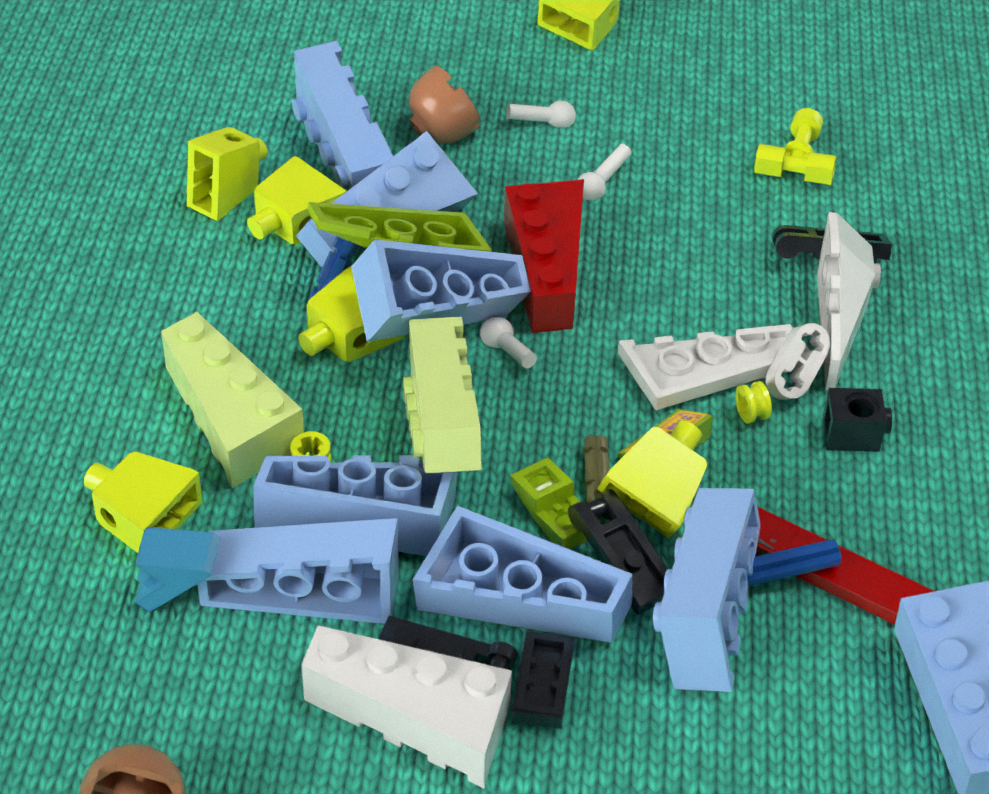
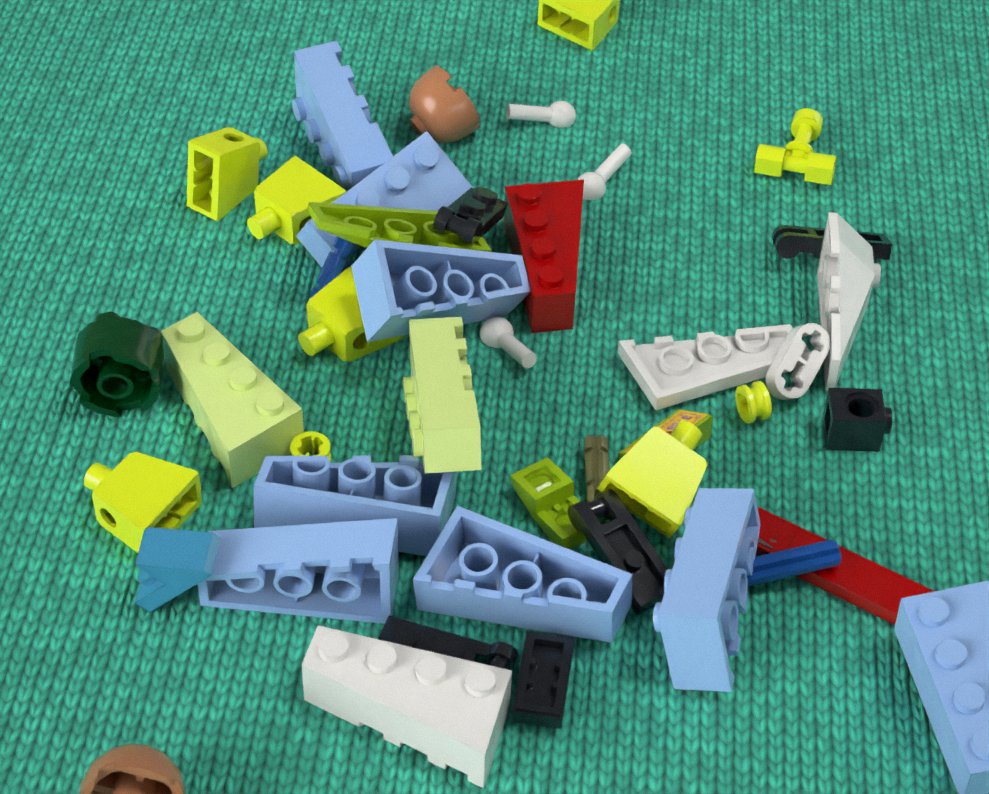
(117, 365): none -> dark green brick
(471, 215): none -> black plate

